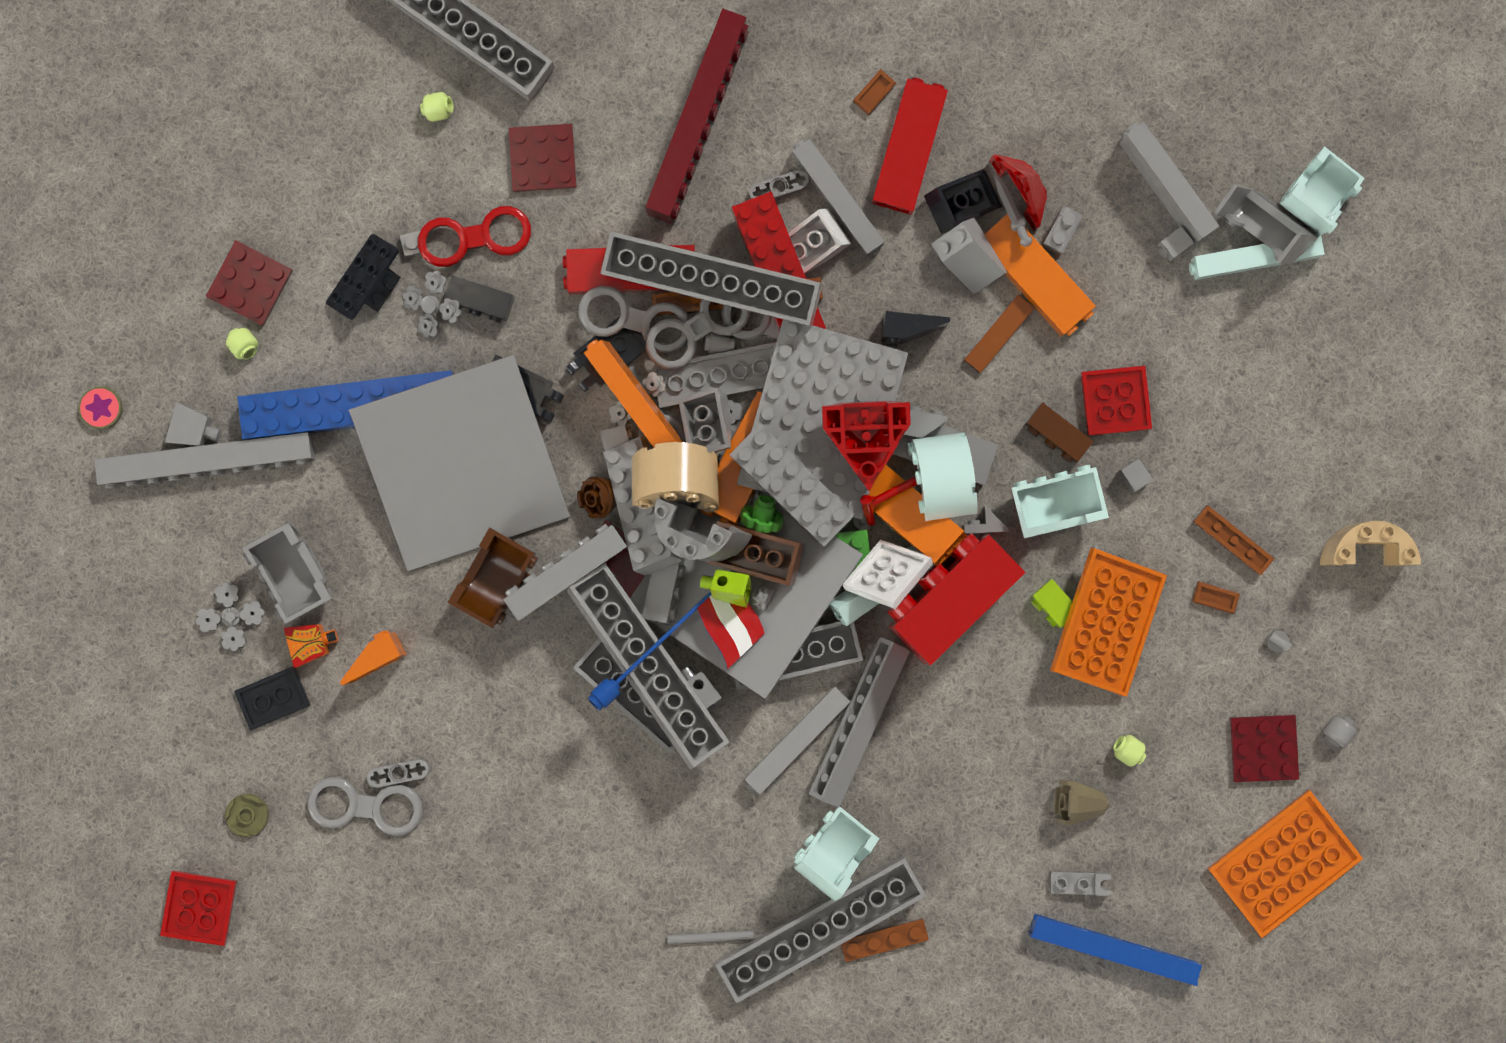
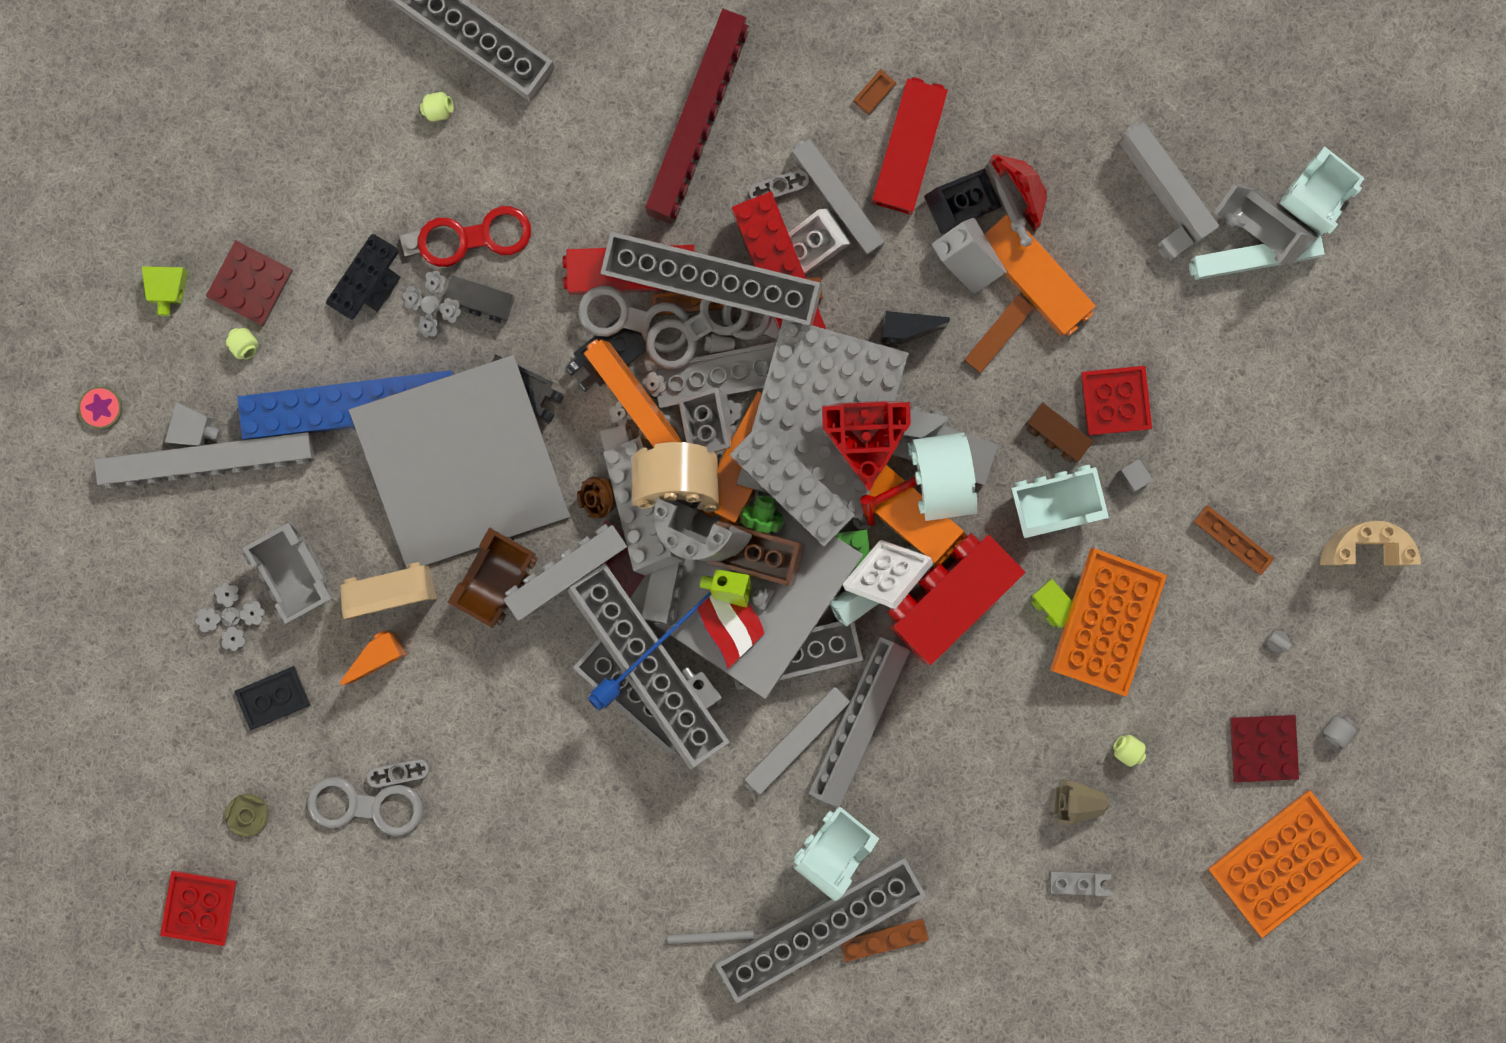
(164, 286): none -> lime torso
(308, 643): torso -> none
(386, 591): none -> tan windscreen
(542, 157): dark red plate -> none
(990, 524): light grey slope -> none
(1061, 231): light grey brick -> none
(1115, 949): blue tile -> none
(1216, 597): dark orange tile -> none

